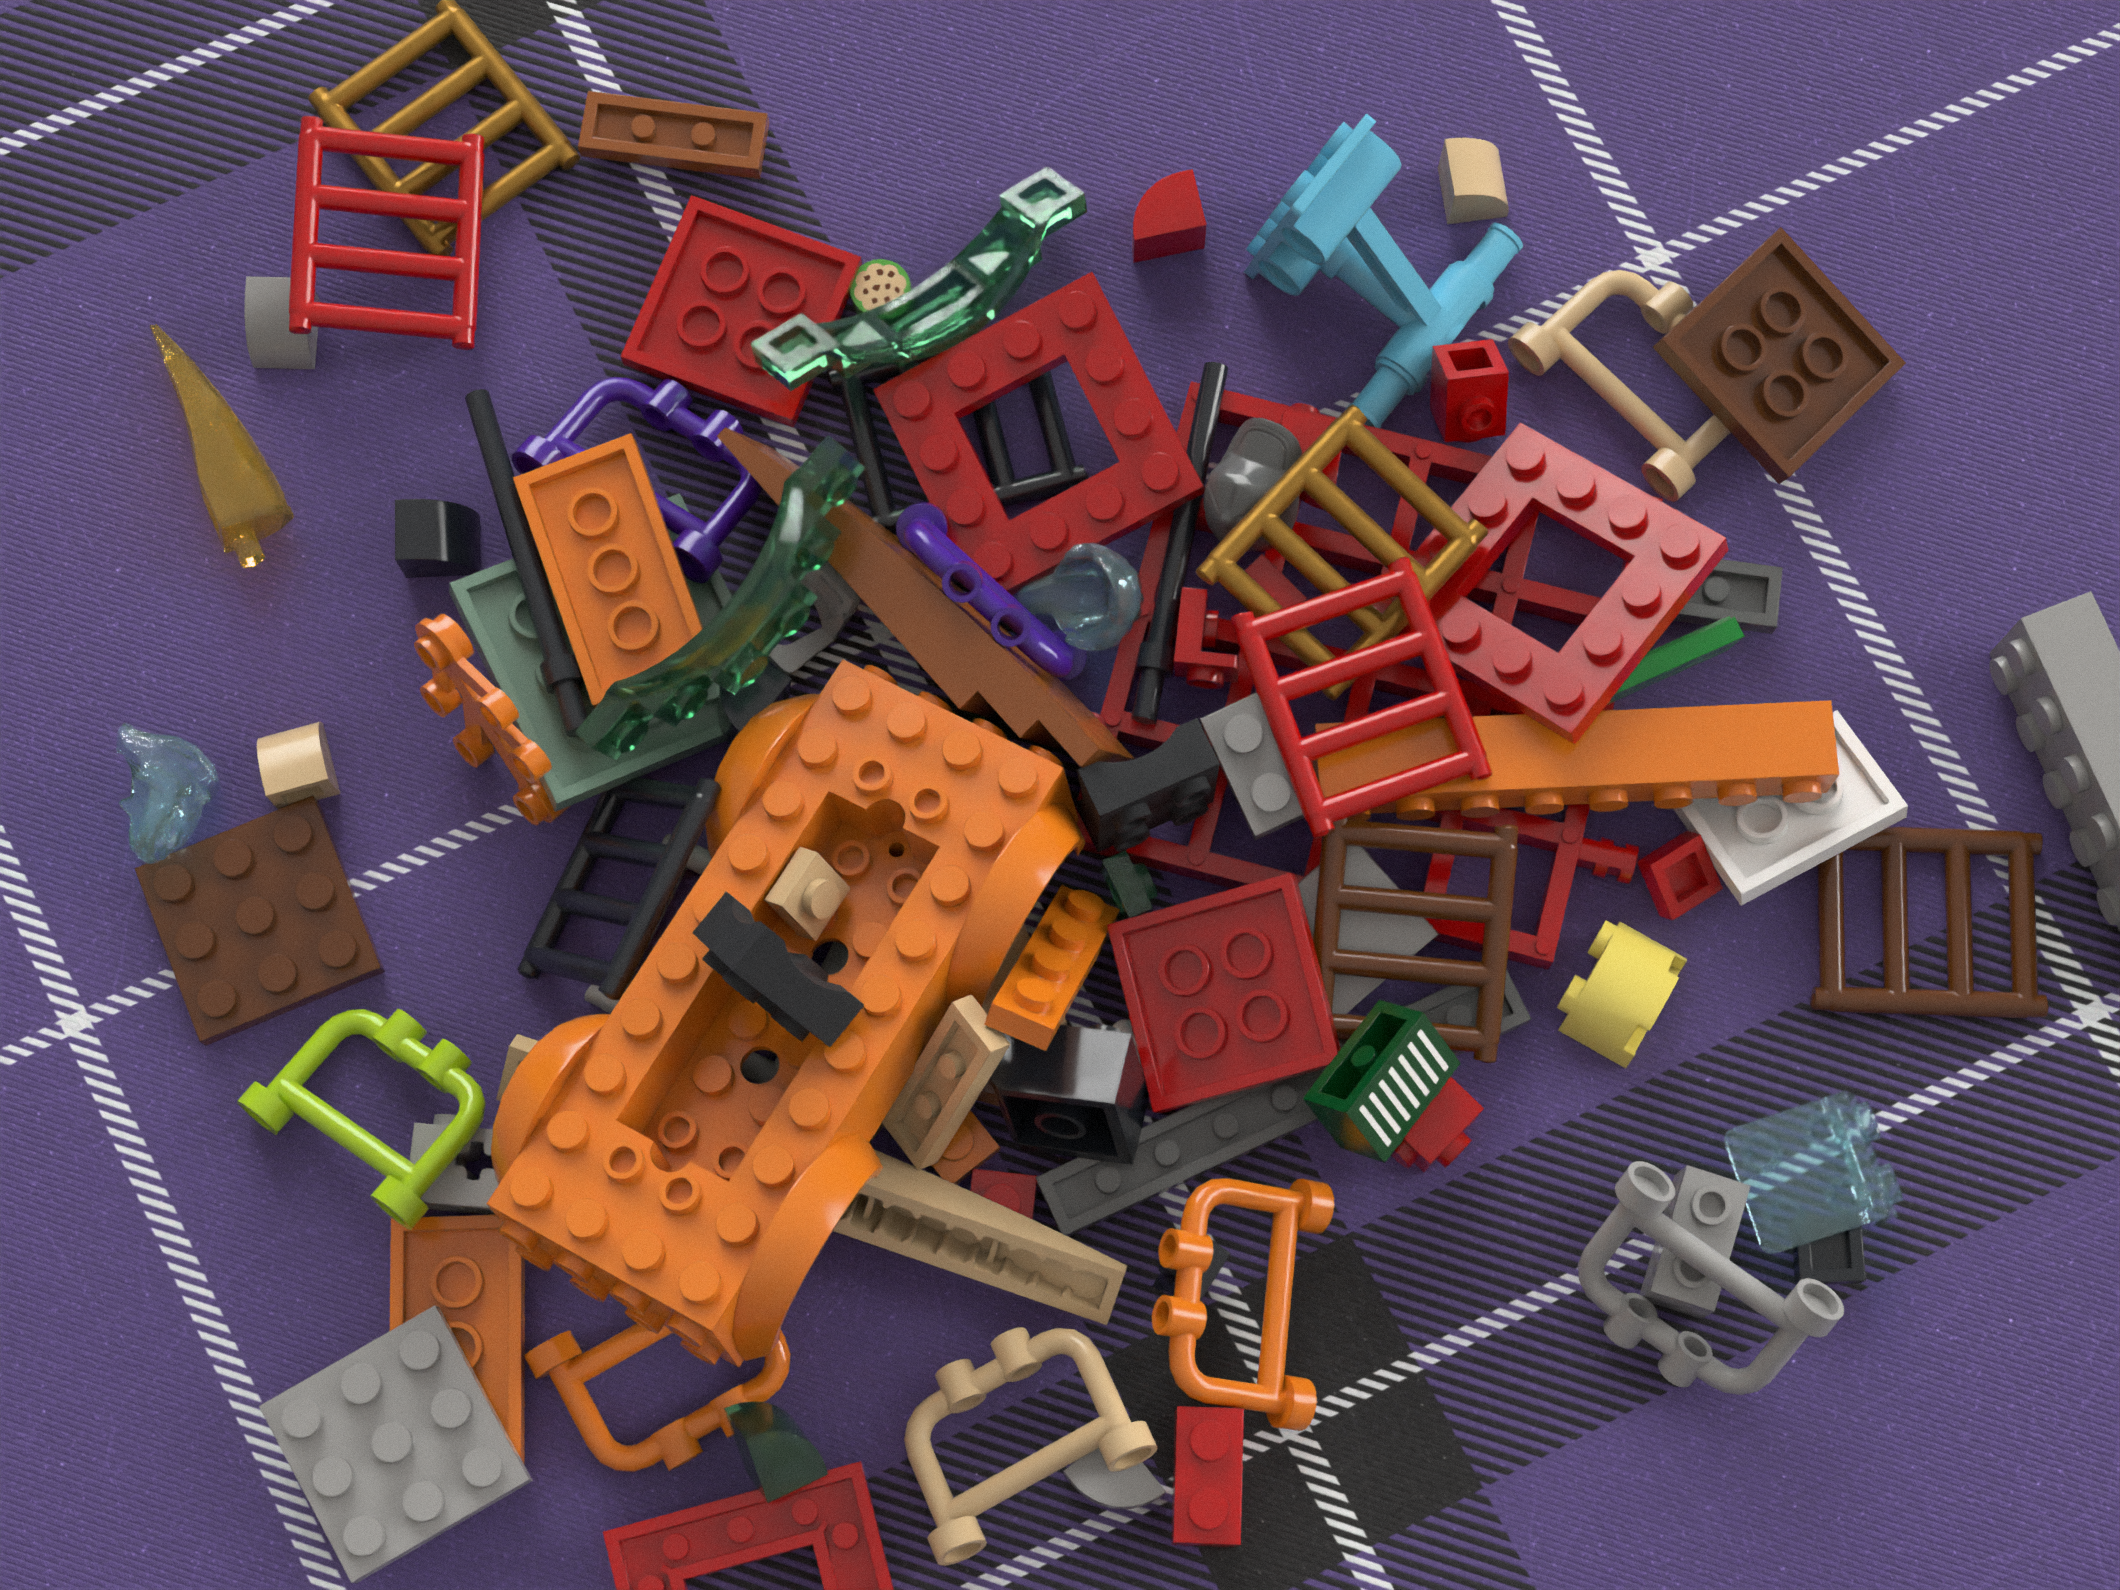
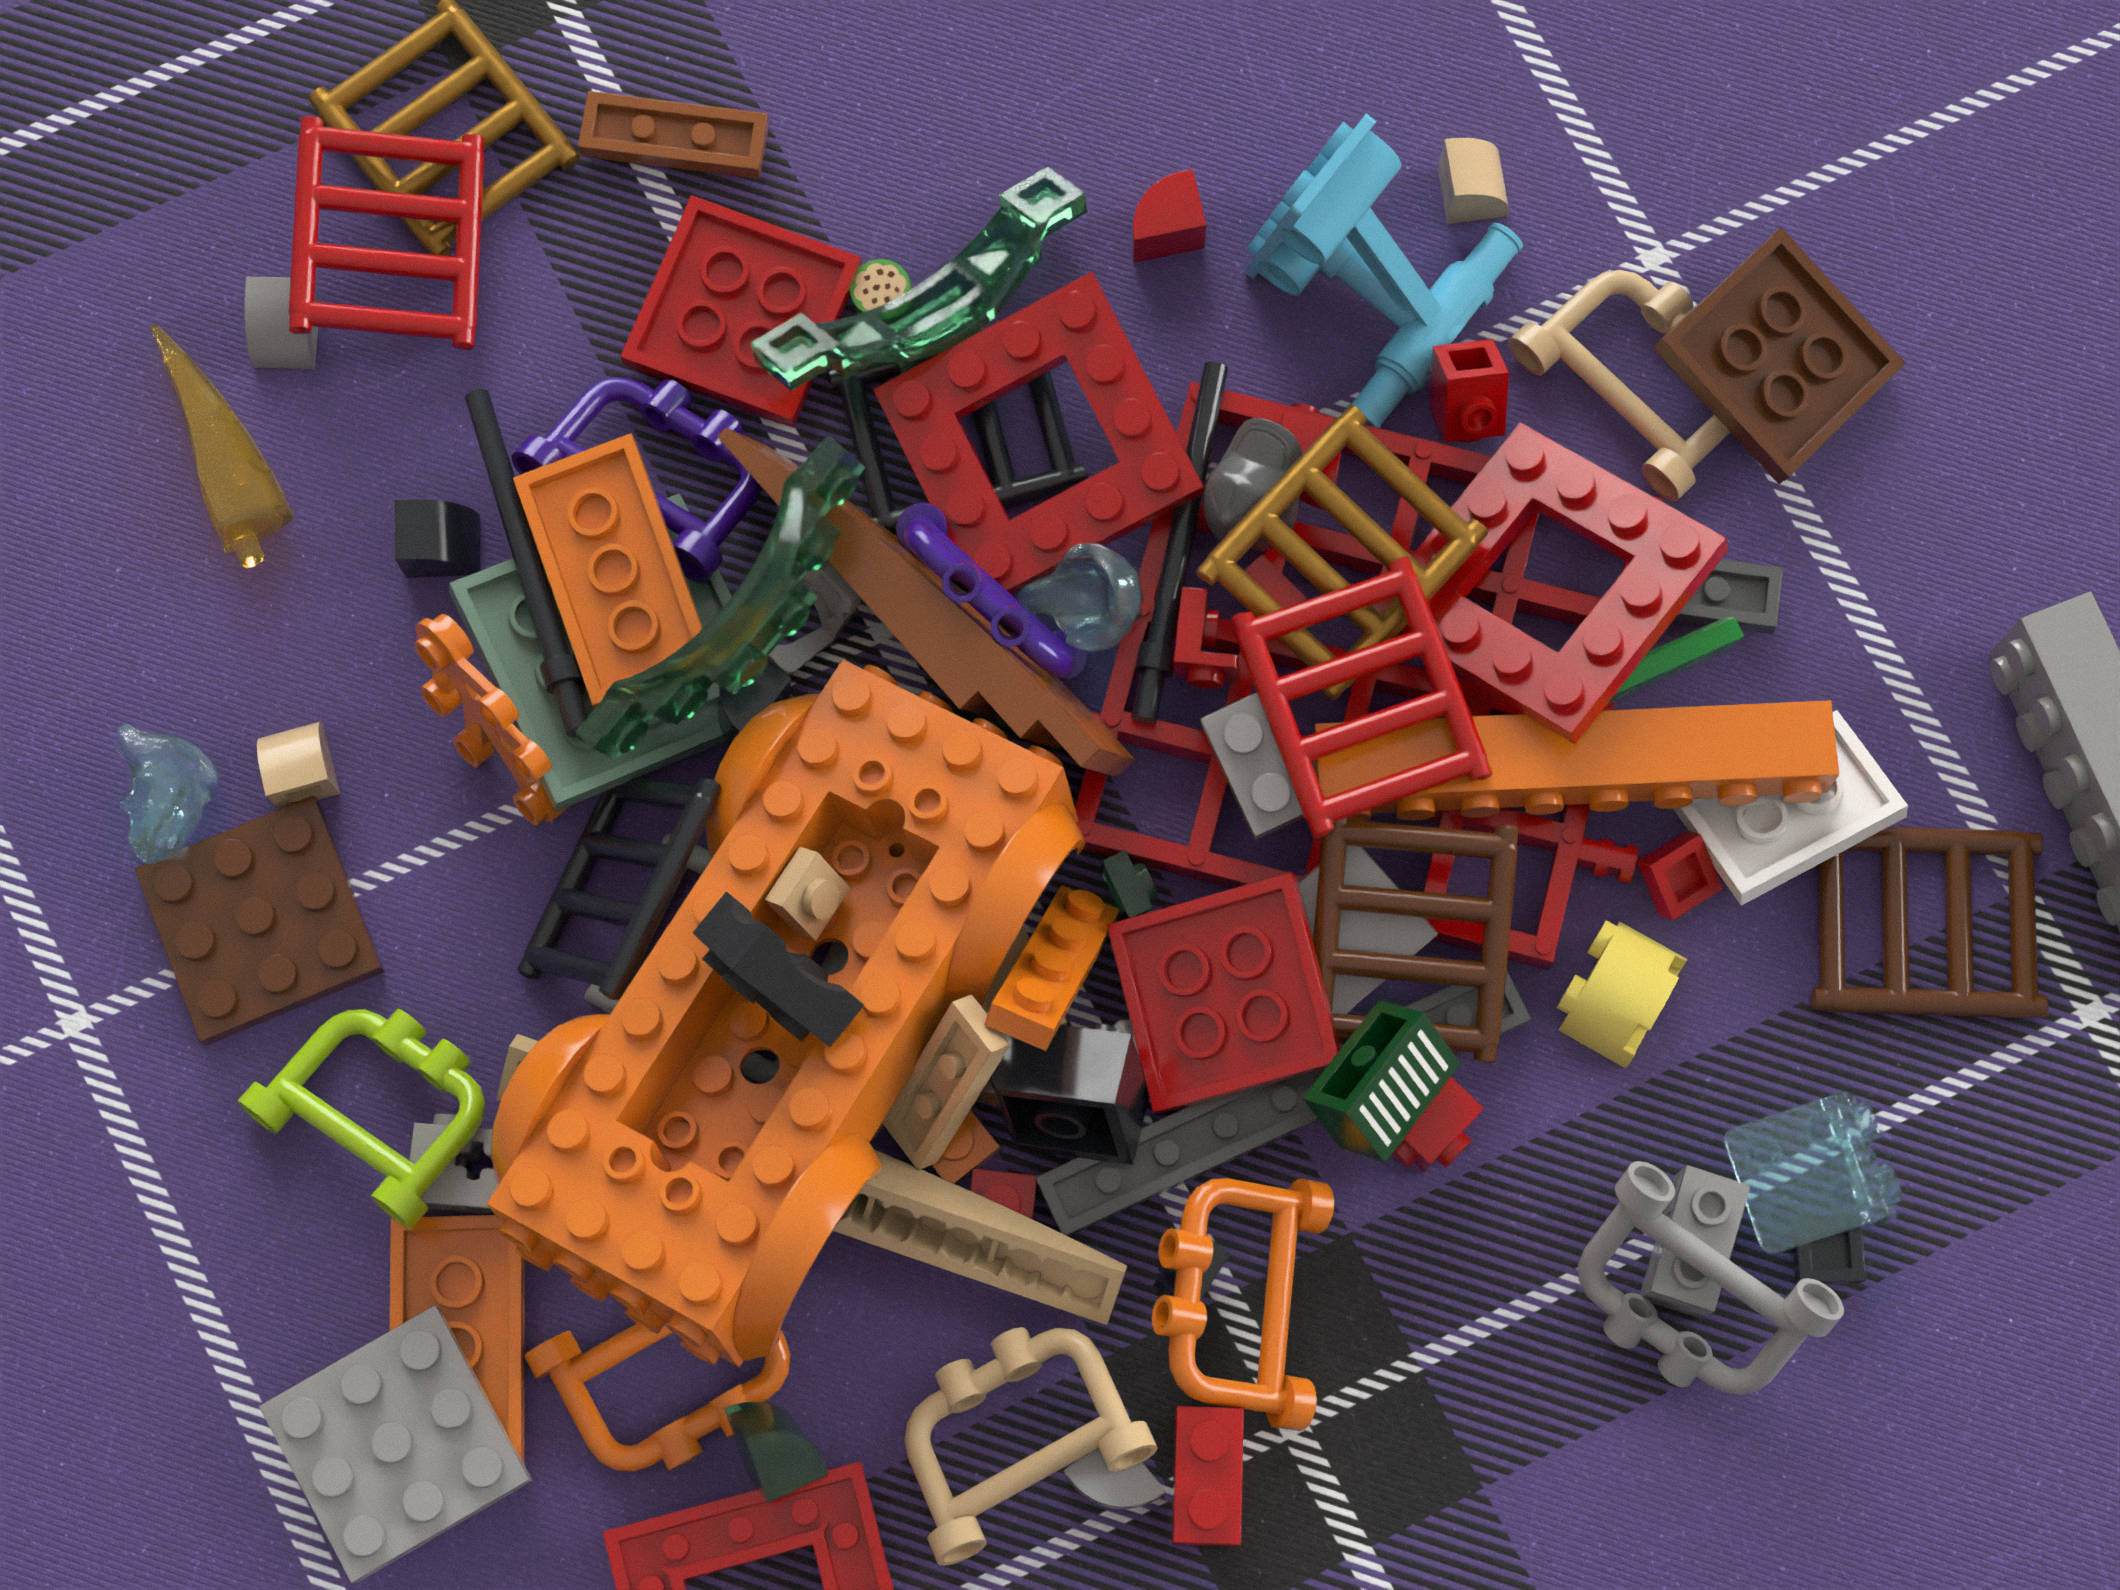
(1140, 794): black brick -> none

